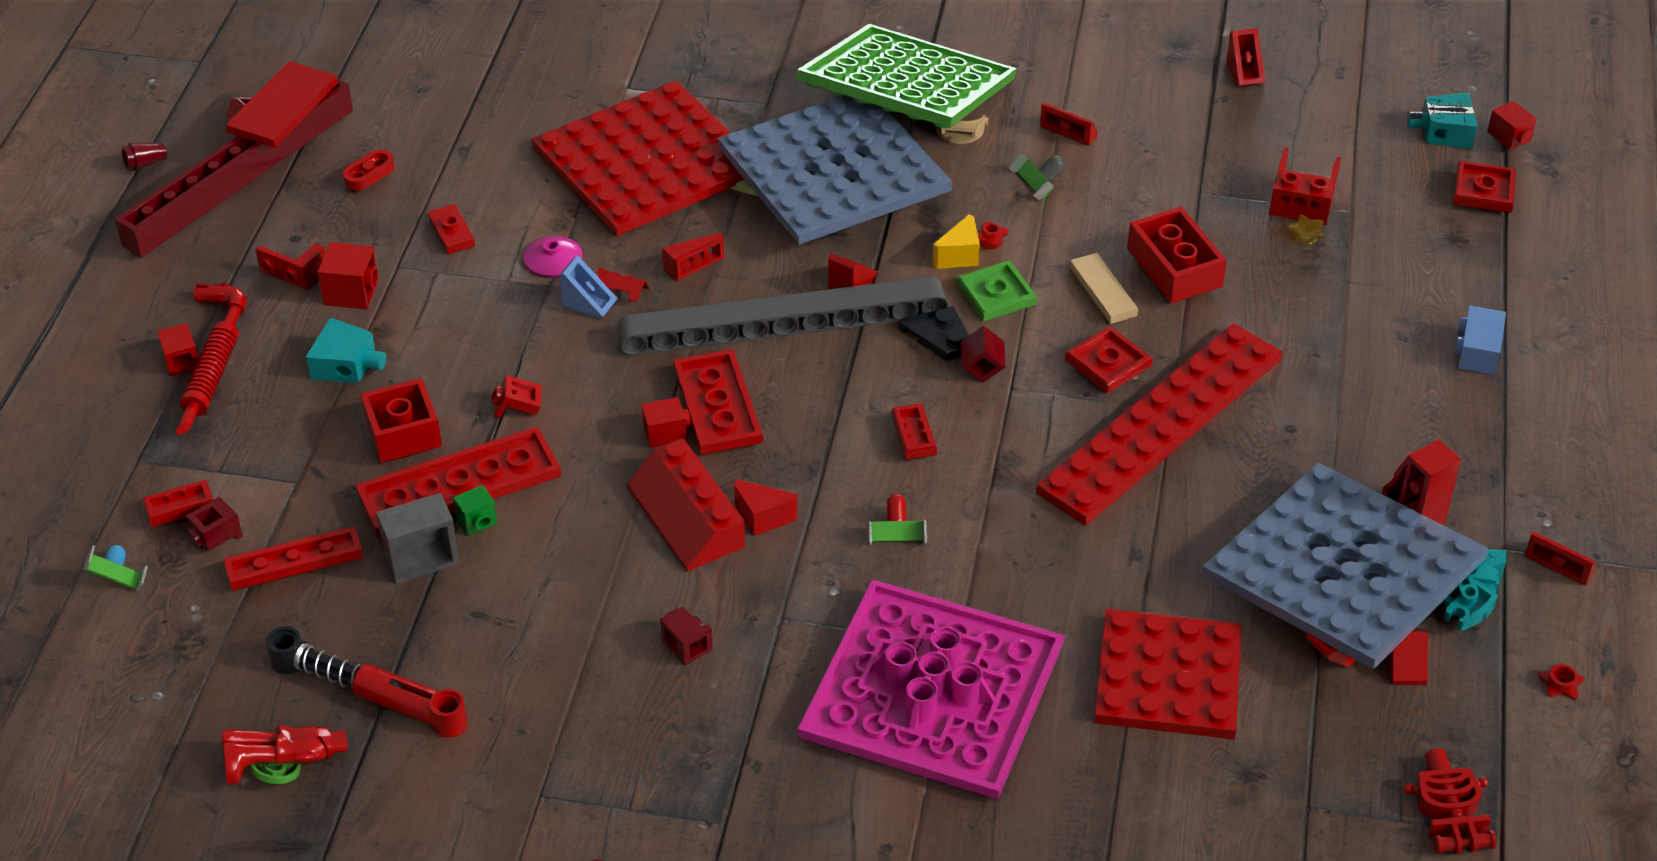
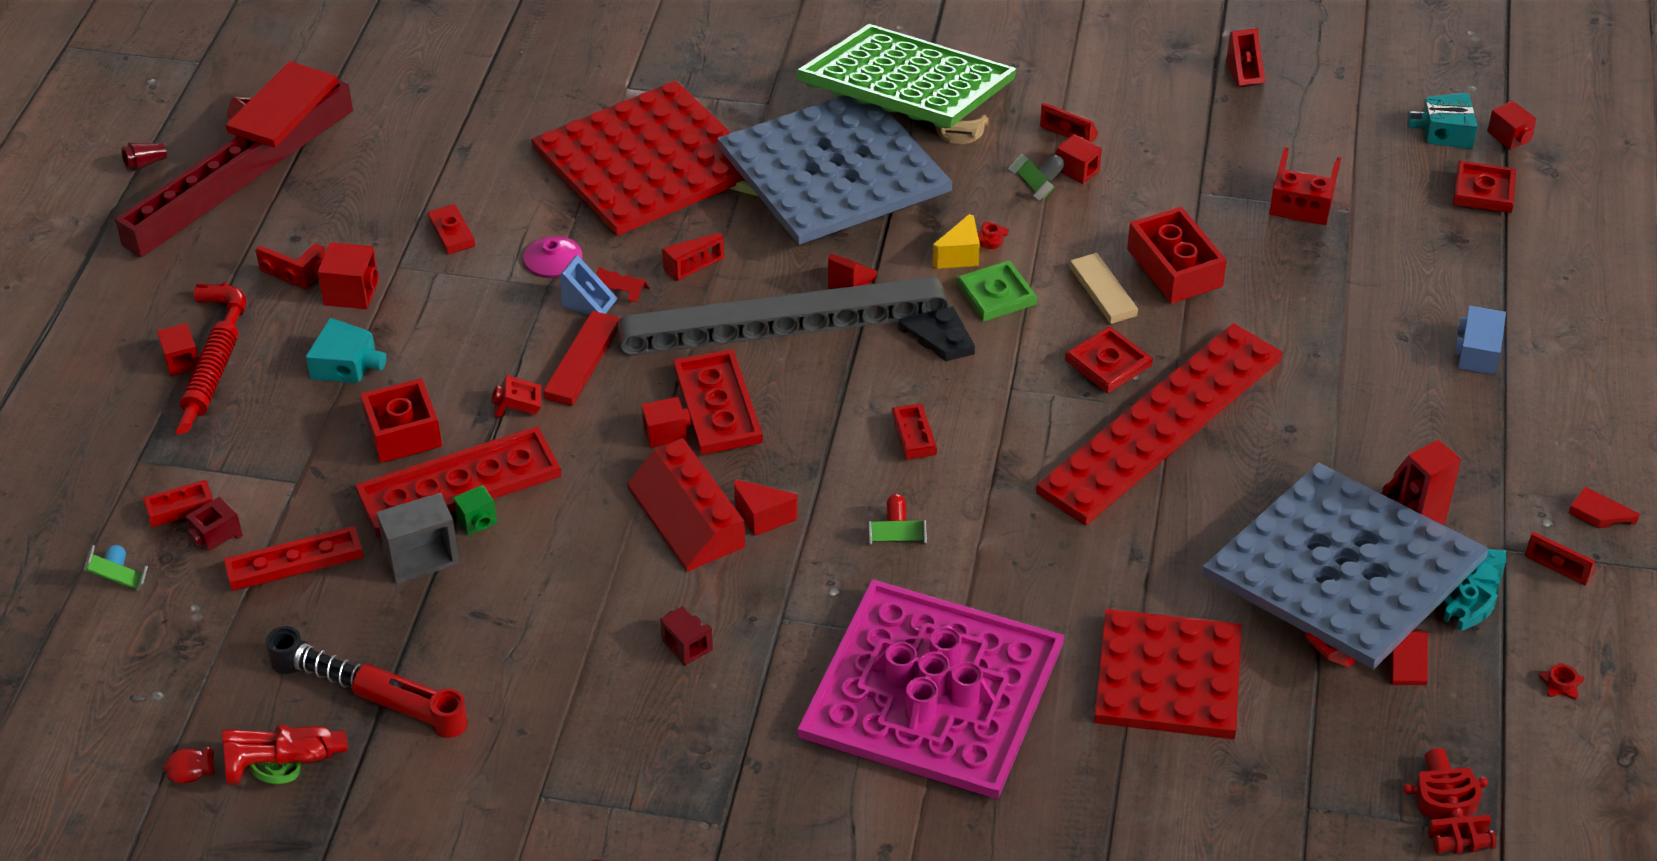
(189, 765): none -> red animal
(368, 169): red plate -> none
(581, 358): none -> red tile
(983, 354): dark red brick -> none
(1080, 158): none -> red brick
(1307, 230): clear yellow plate -> none
(1601, 510): none -> red tile

